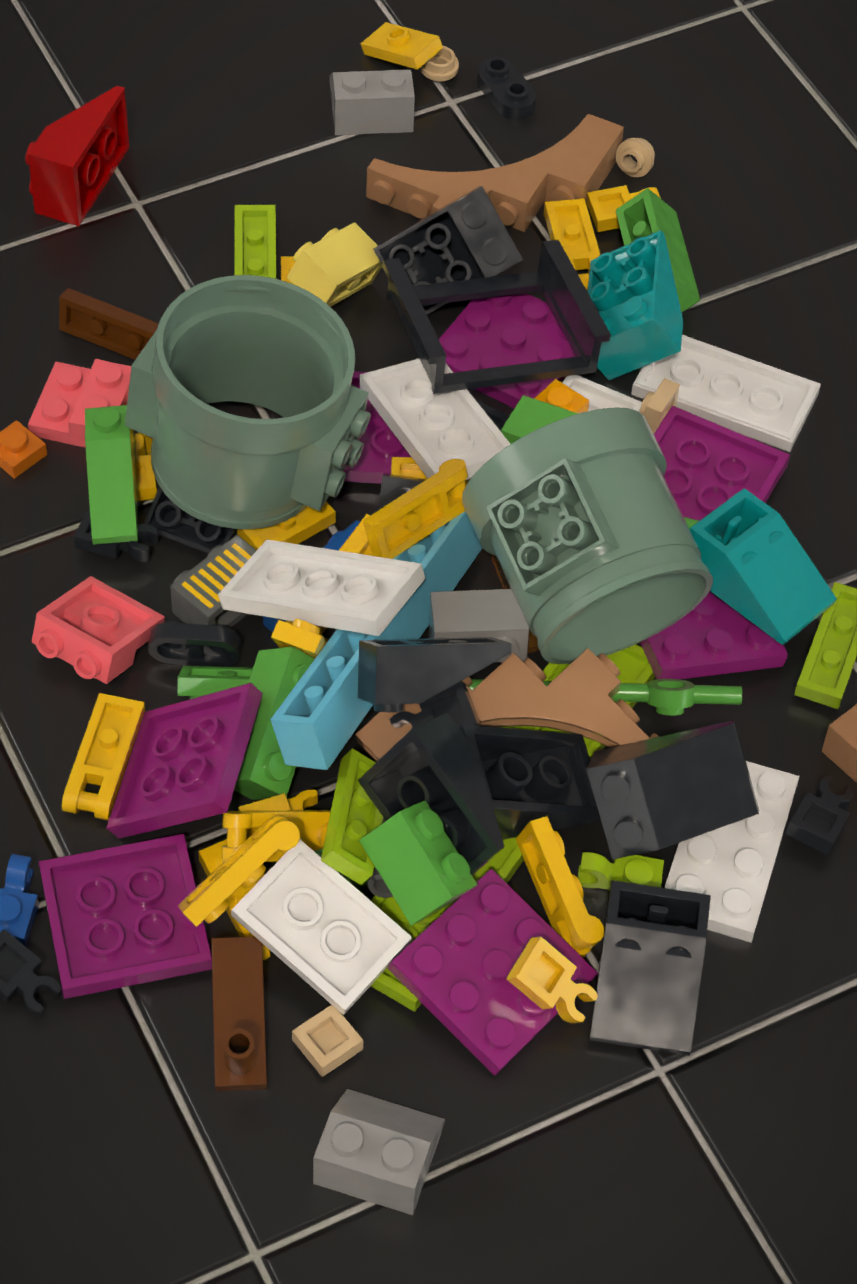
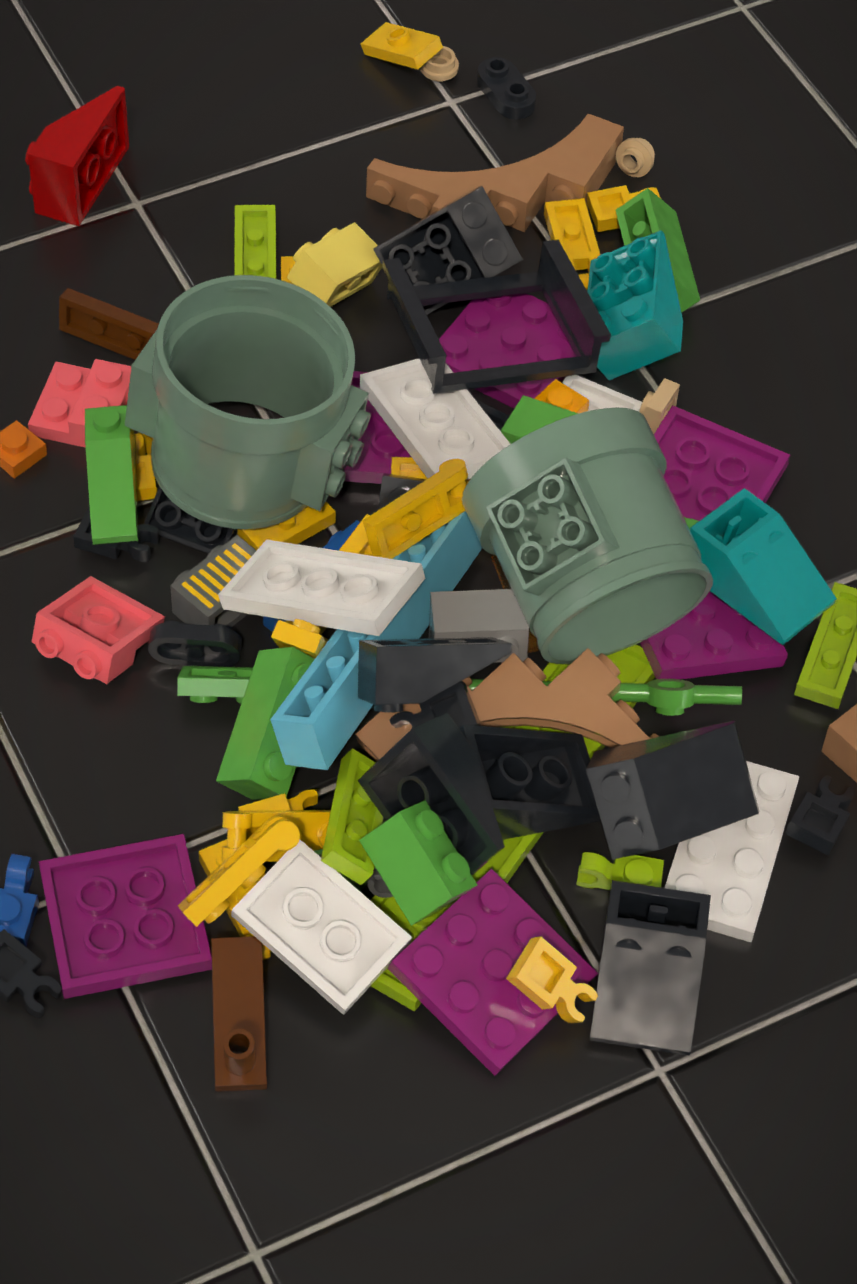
(103, 755): yellow plate -> none
(185, 761): magenta plate -> none
(327, 1040): tan plate -> none
(372, 102): light grey slope -> none
(376, 1151): light grey slope -> none
(557, 887): yellow plate -> none
(734, 391): white tile -> none

